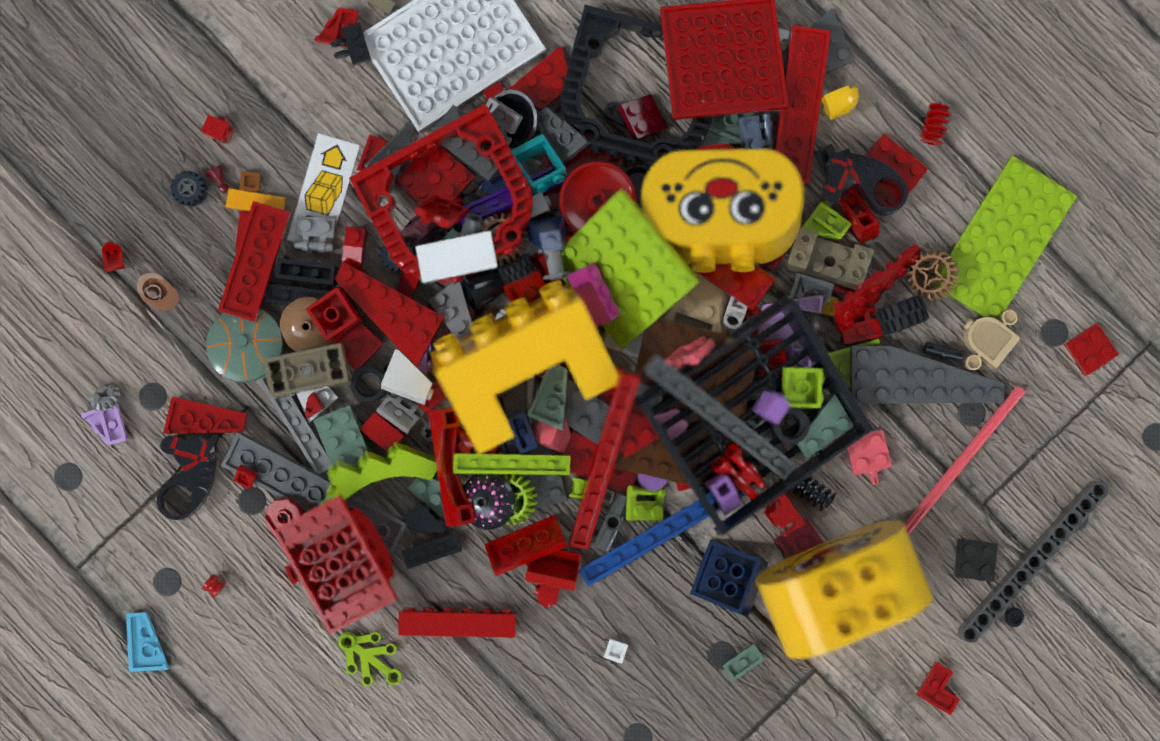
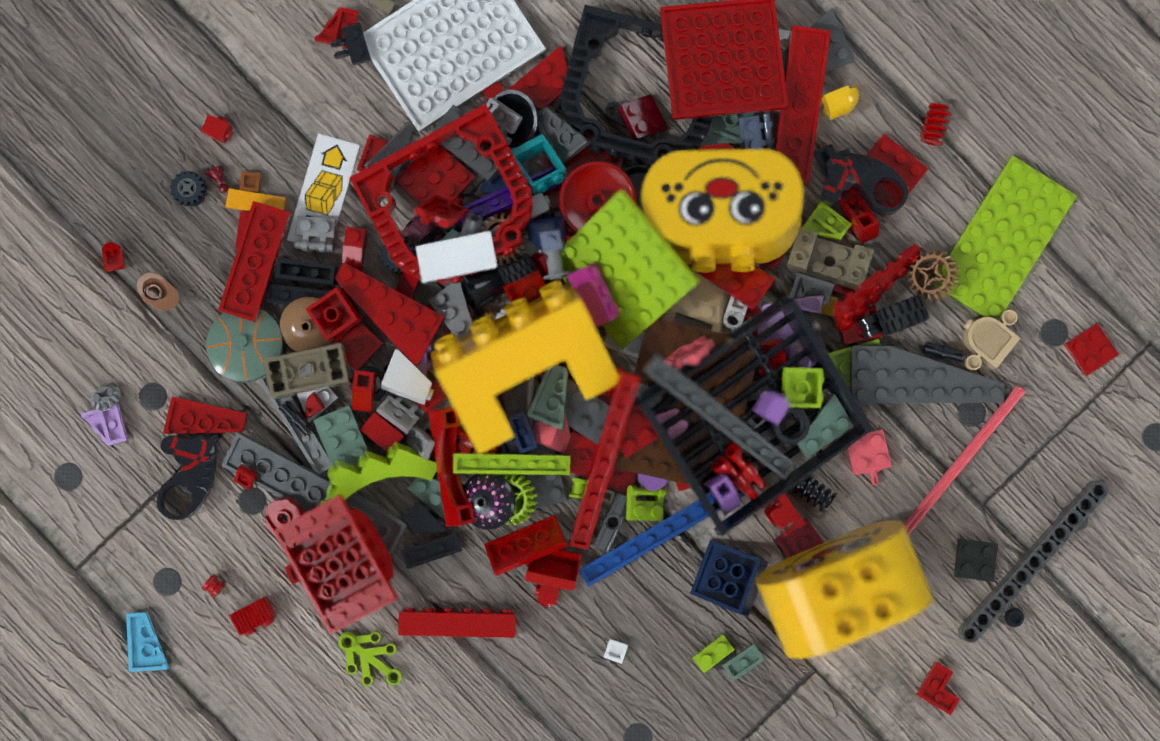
(252, 616): none -> red brick
(296, 418): none -> black pin
(363, 390): none -> red slope
(420, 441): none -> light grey plate
(713, 653): none -> lime plate
(870, 326): none -> black wheel

